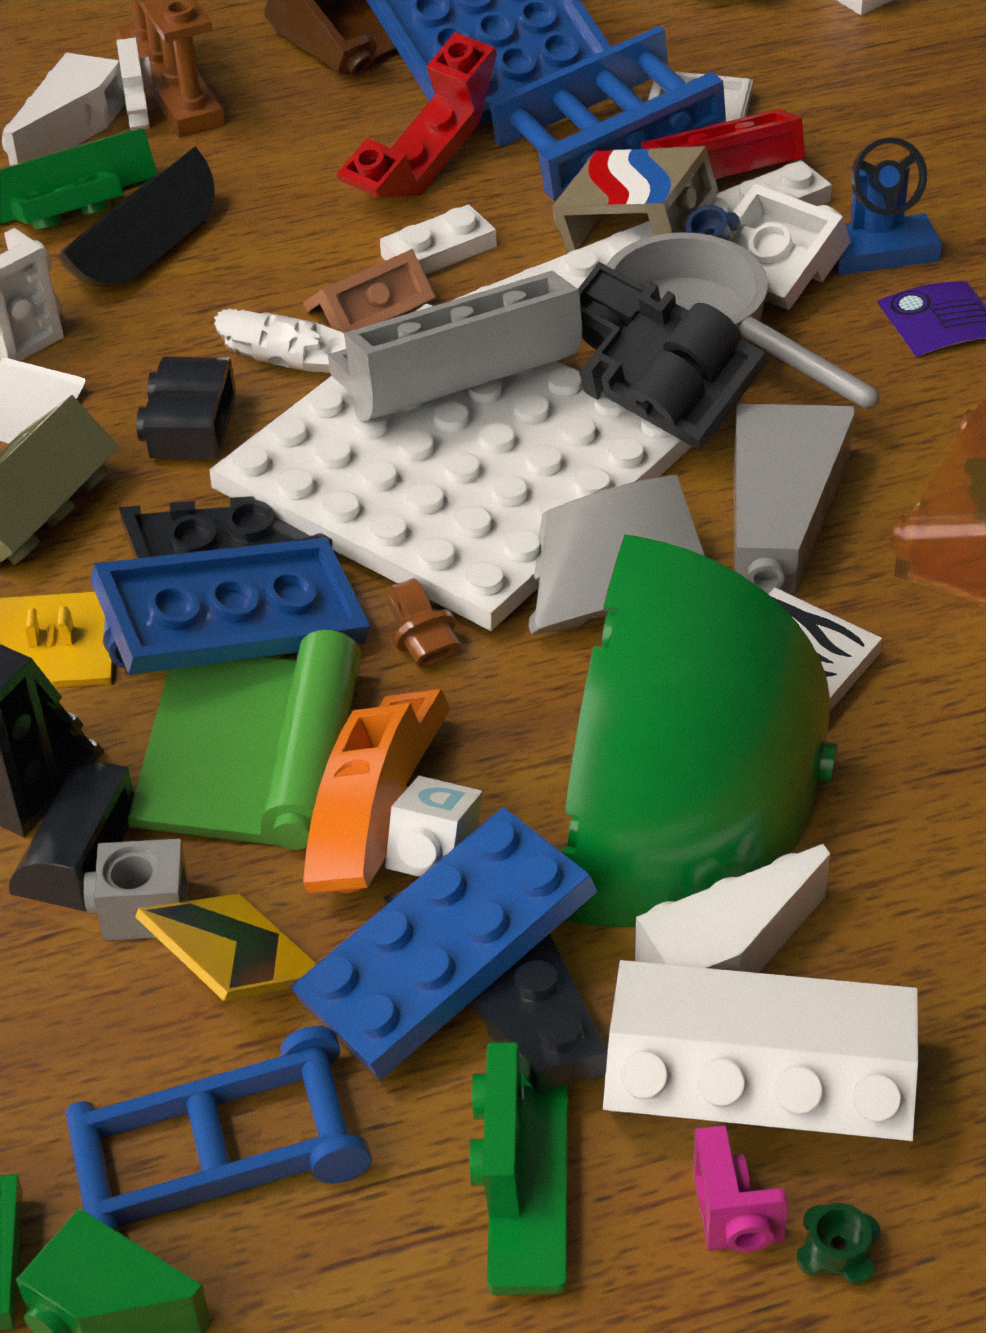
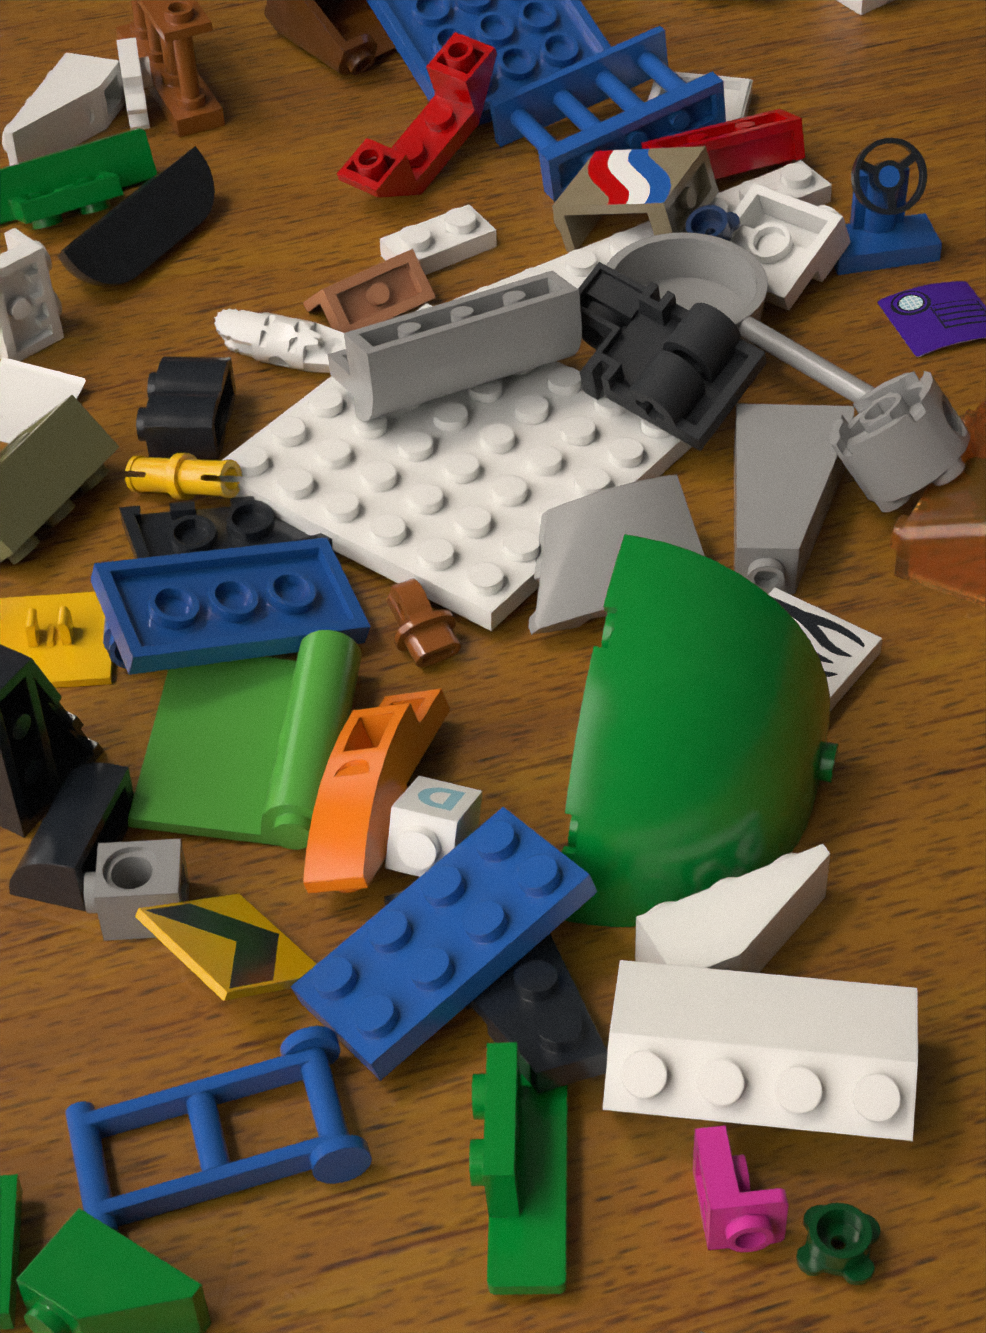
(183, 476): none -> yellow pin
(901, 440): none -> light grey brick

